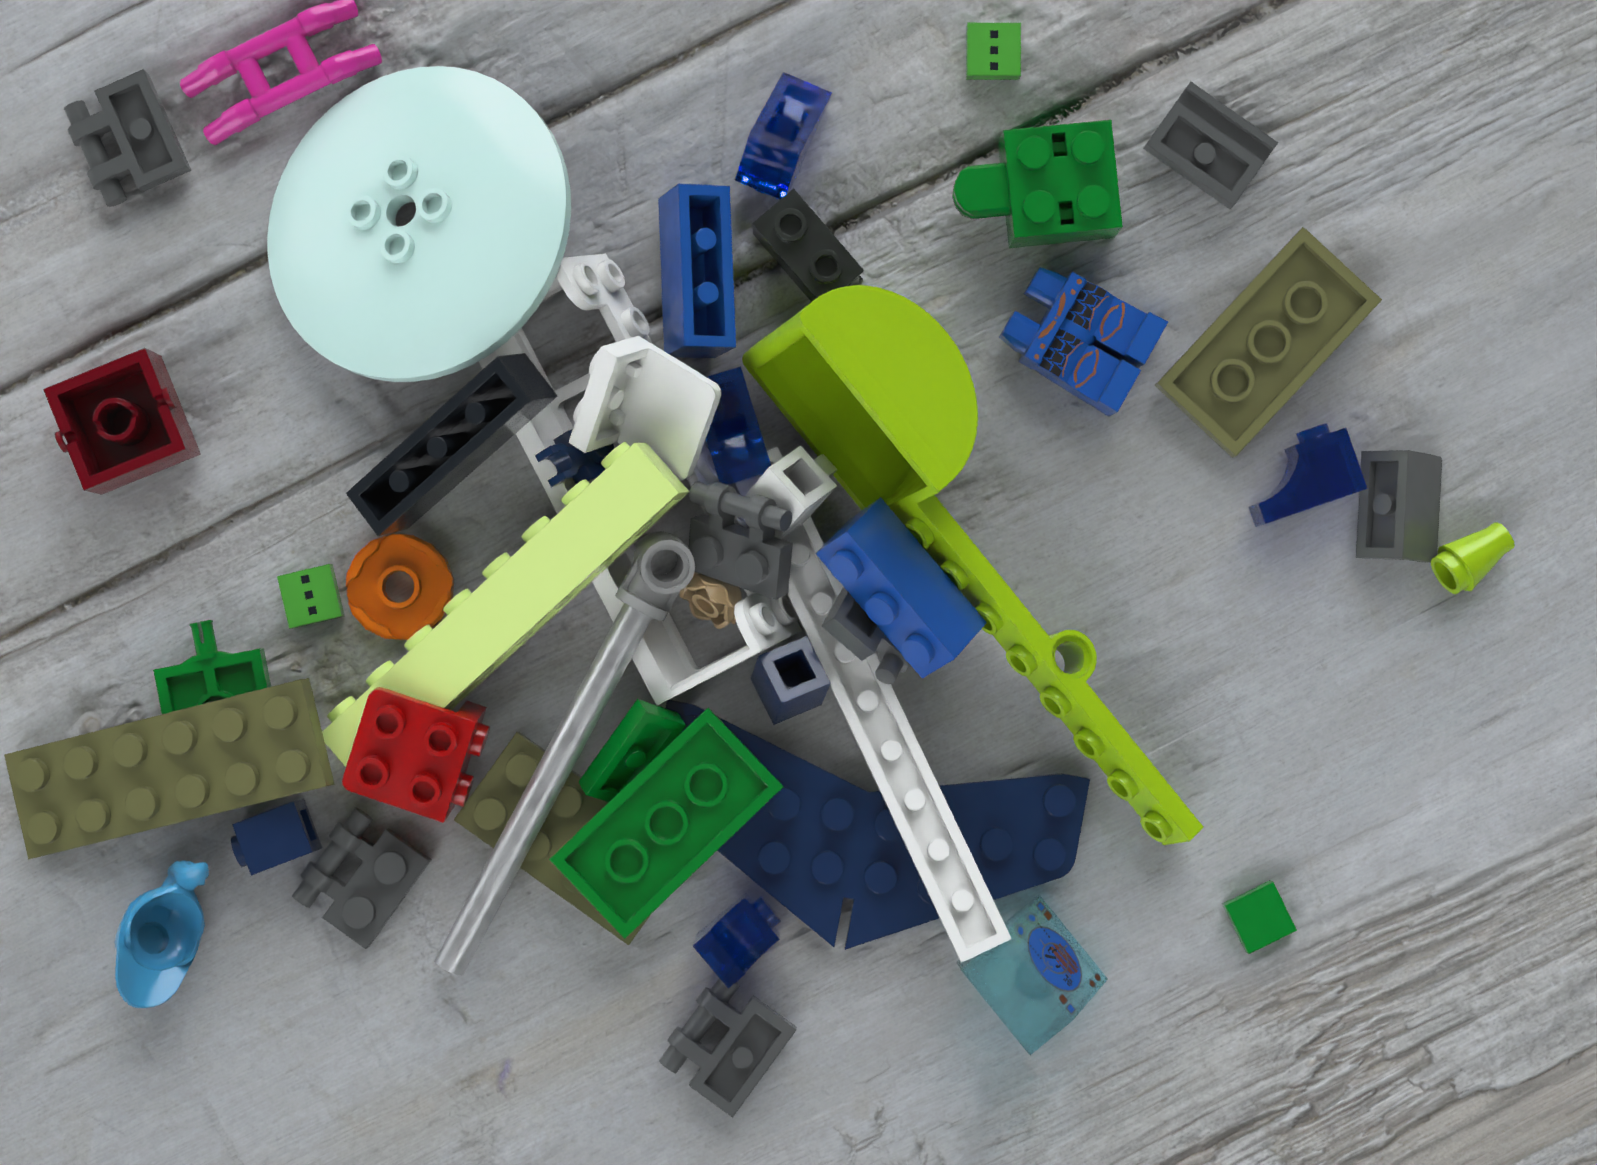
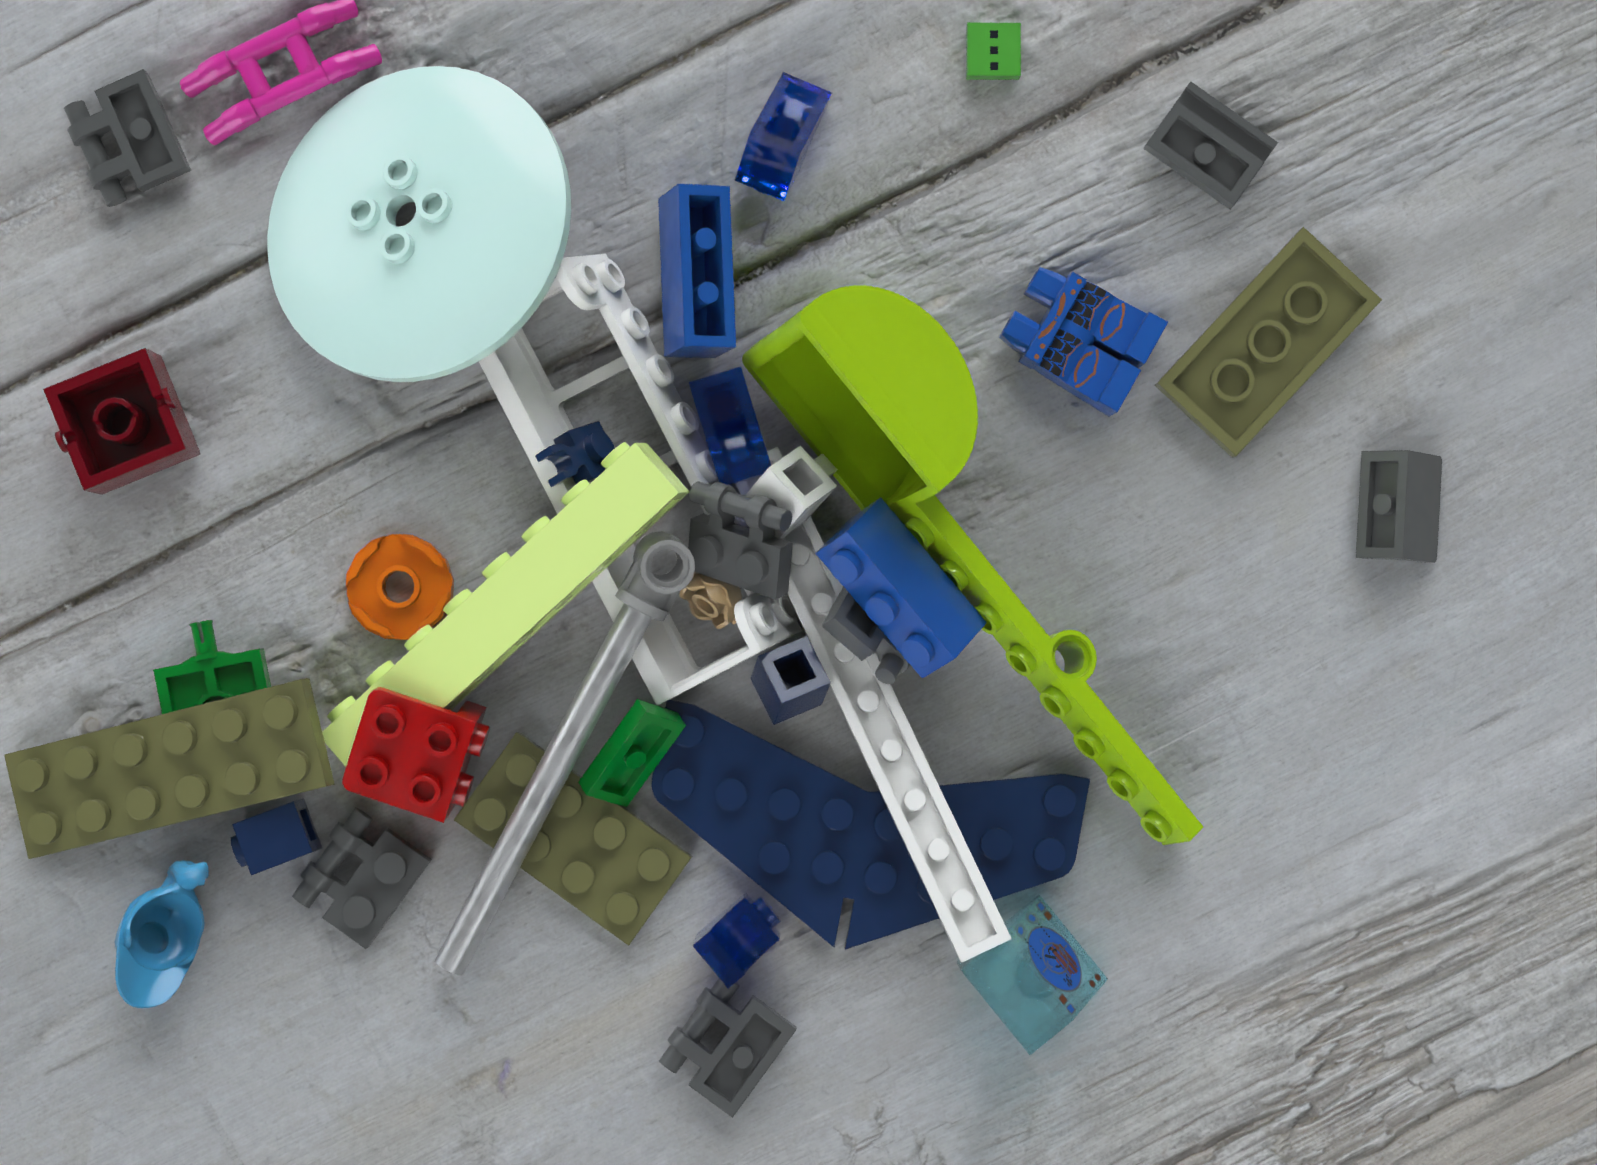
(310, 596): bright green tile -> none
(451, 443): black brick -> none
(649, 399): white bracket -> none
(666, 823): green plate -> none
(806, 247): pearl dark grey hinge -> none
(1047, 180): green brick -> none
(1259, 917): green tile -> none
(1316, 473): clear blue arch -> none
(1469, 559): lime cone -> none

